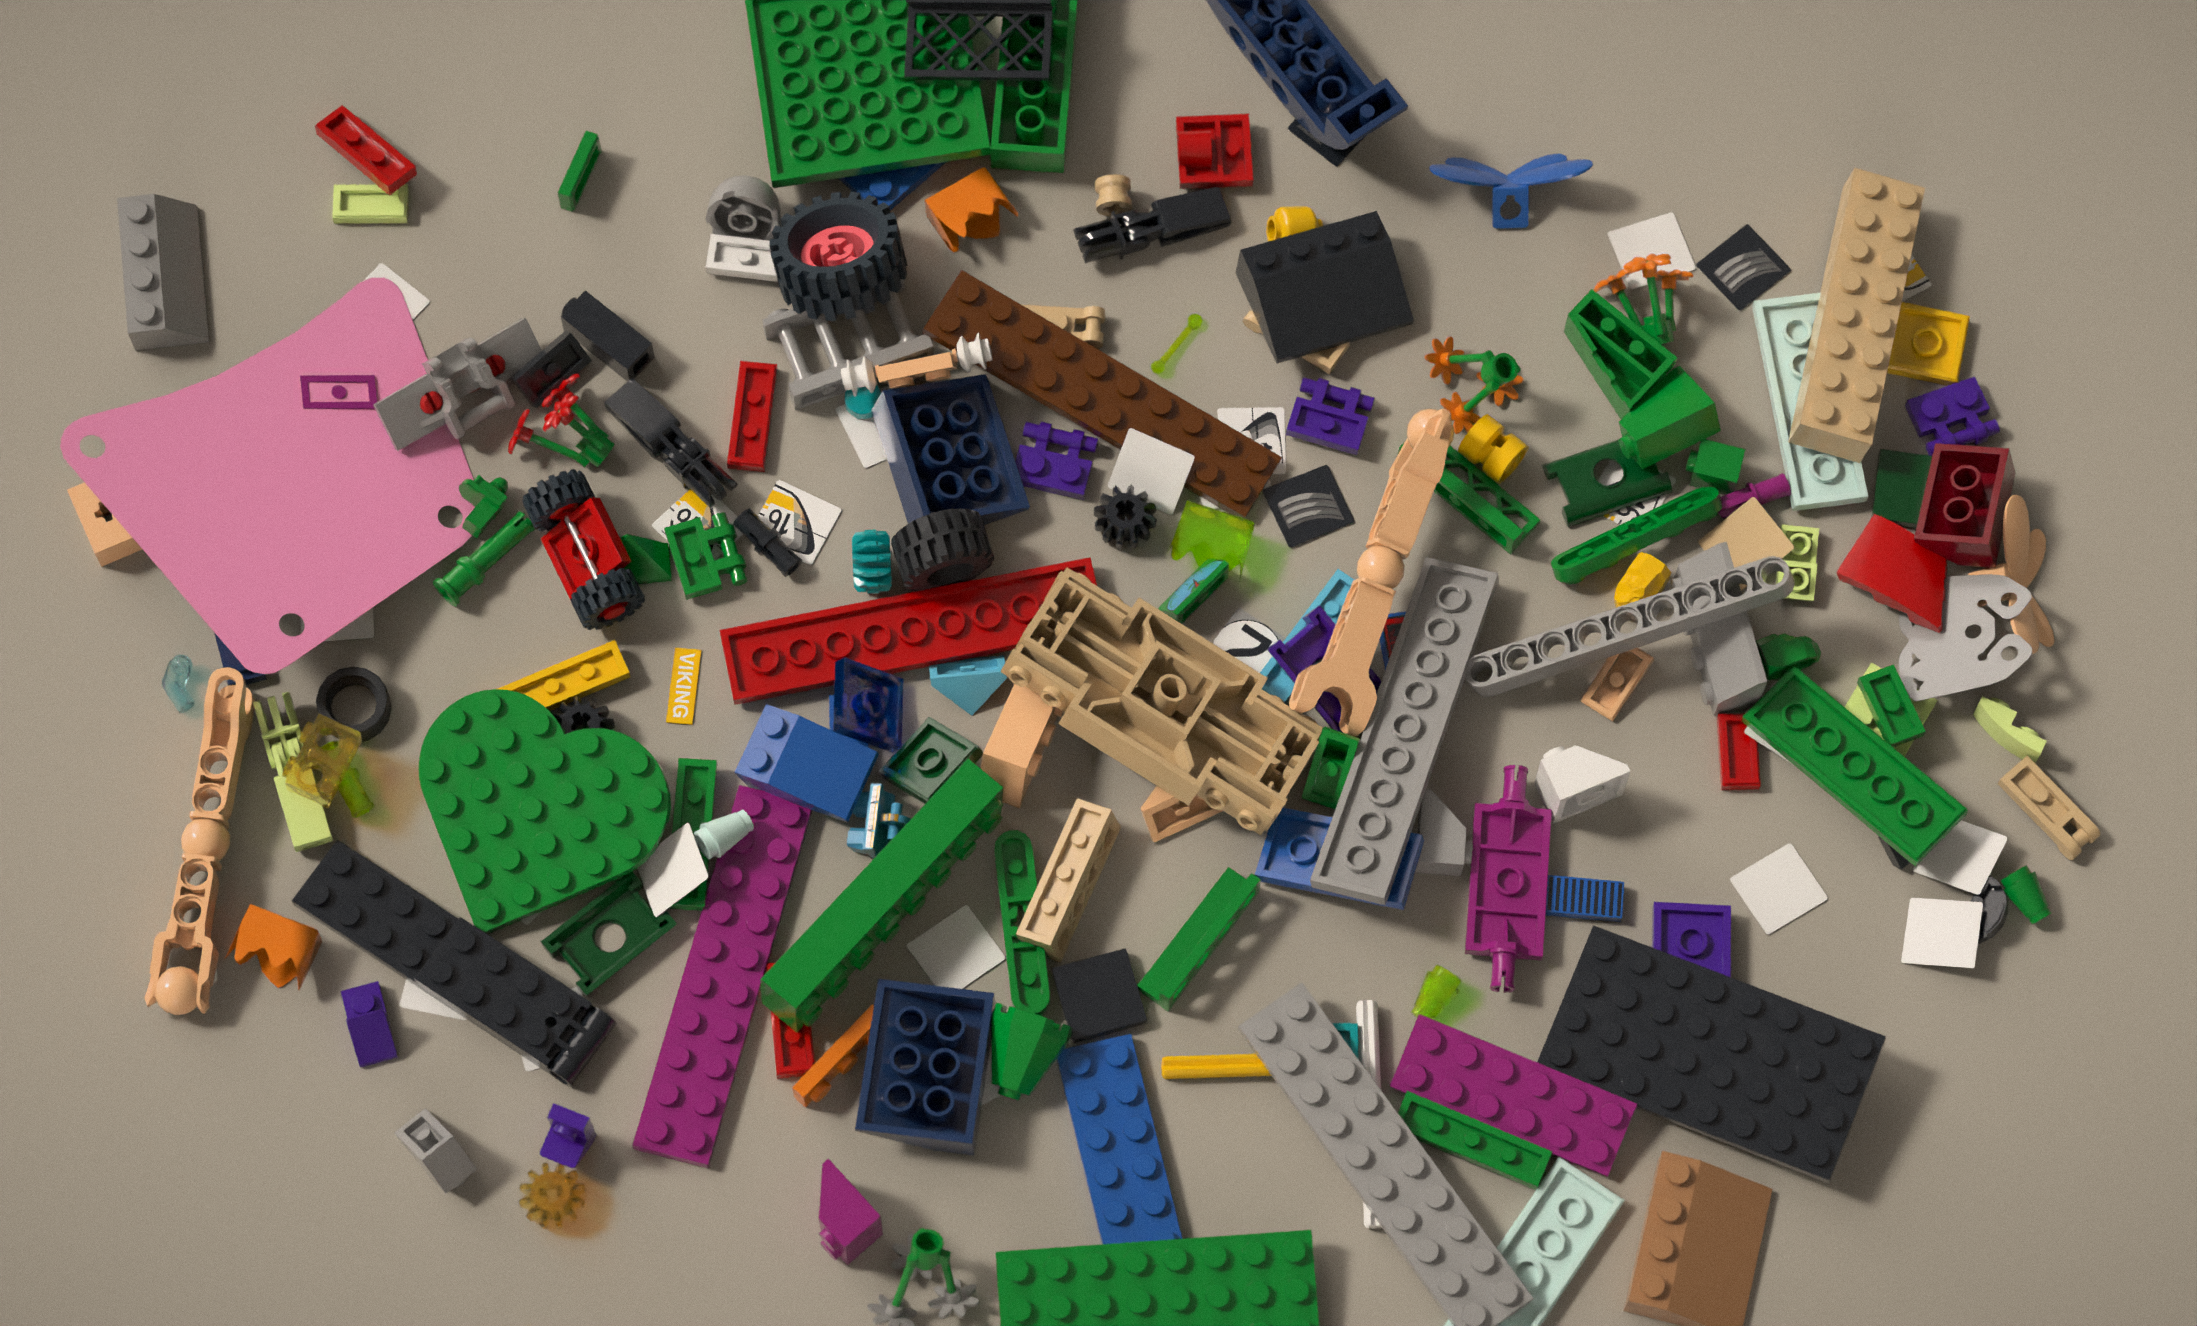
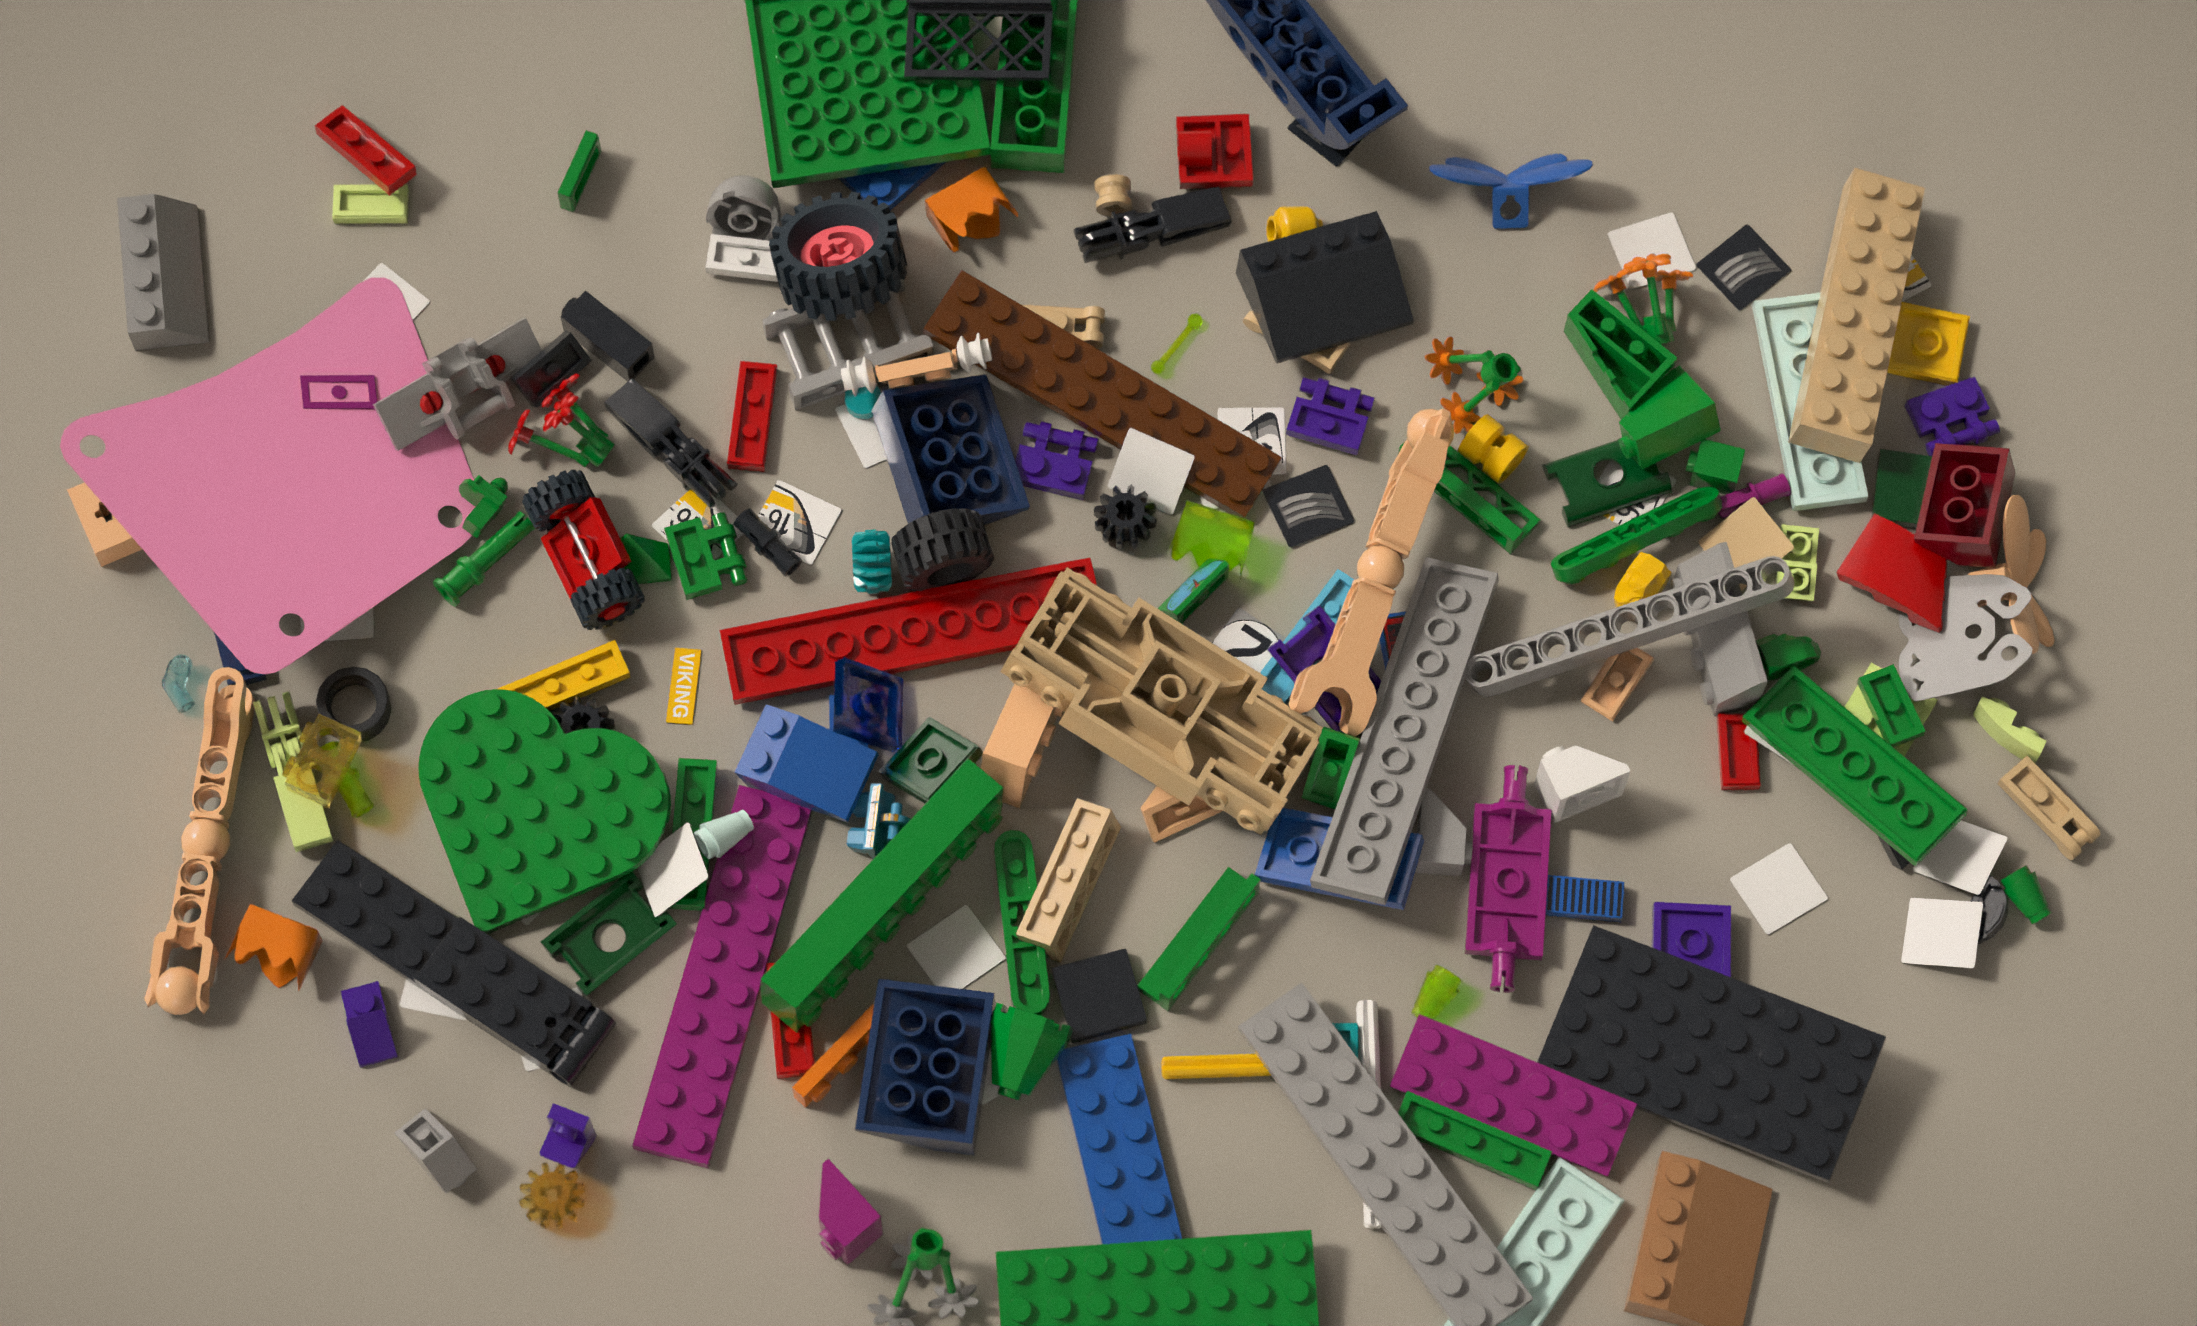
(968, 680): medium azure slope -> none

